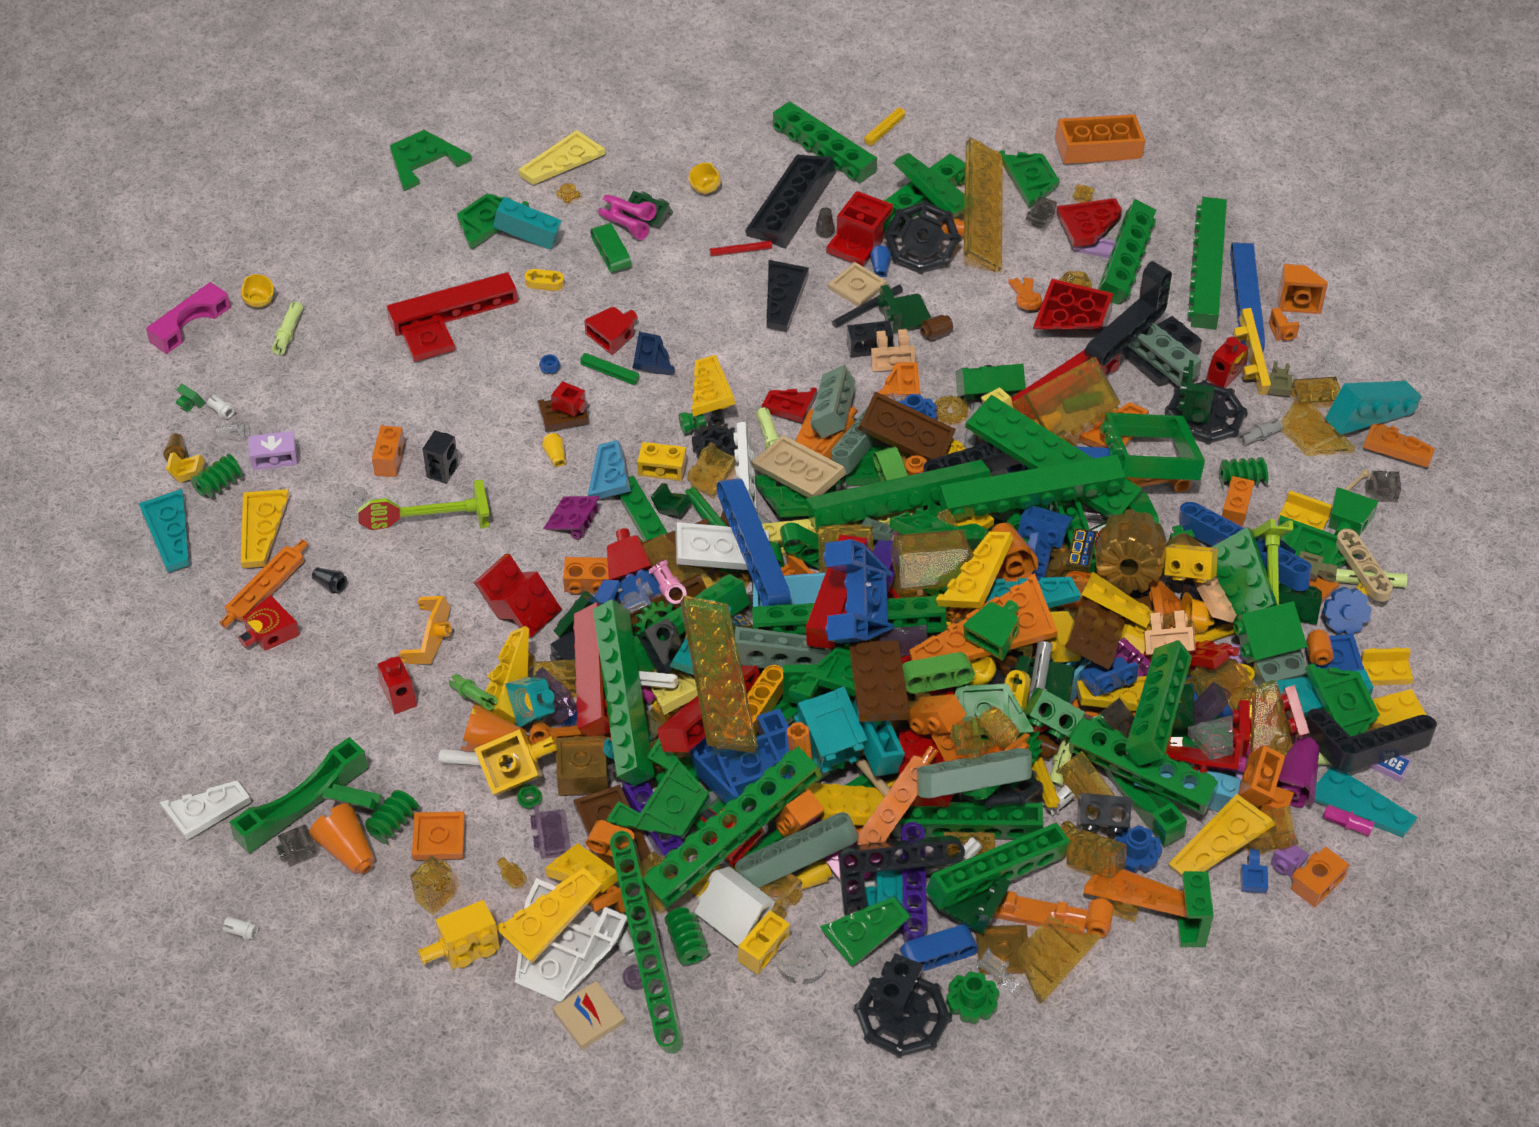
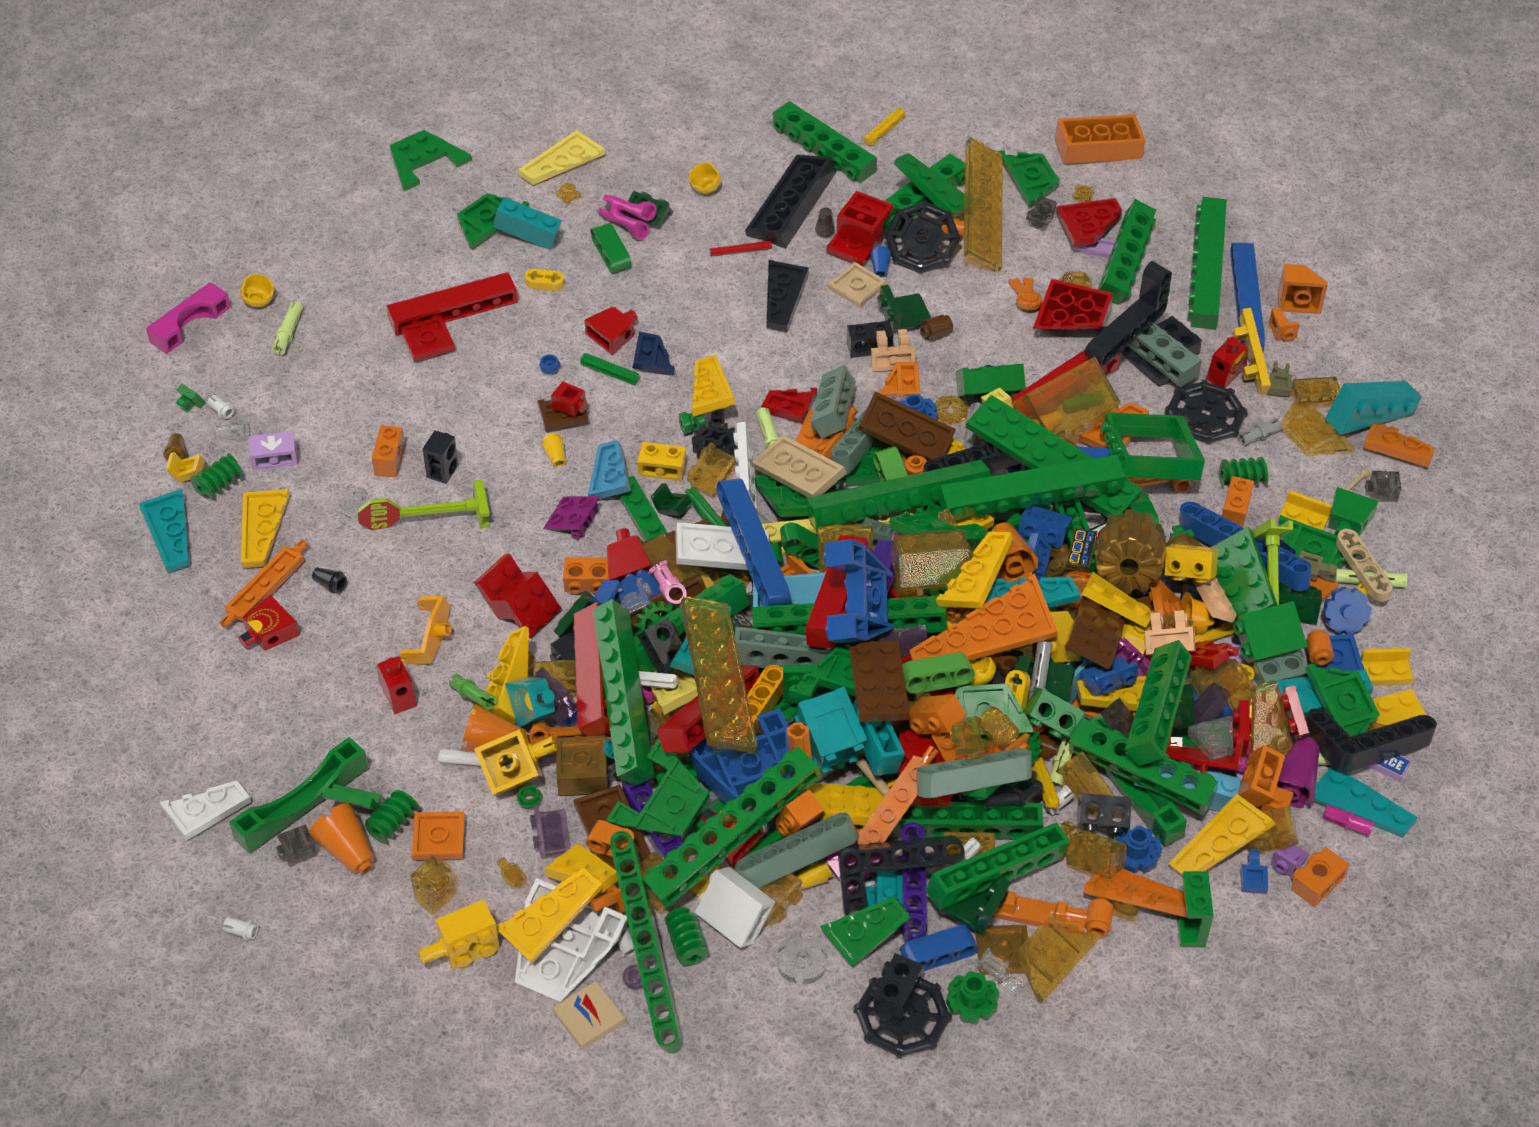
(763, 942): yellow brick -> none
(862, 308): black bar -> none
(993, 628): green torso -> none
(1196, 398): dark green bracket -> none

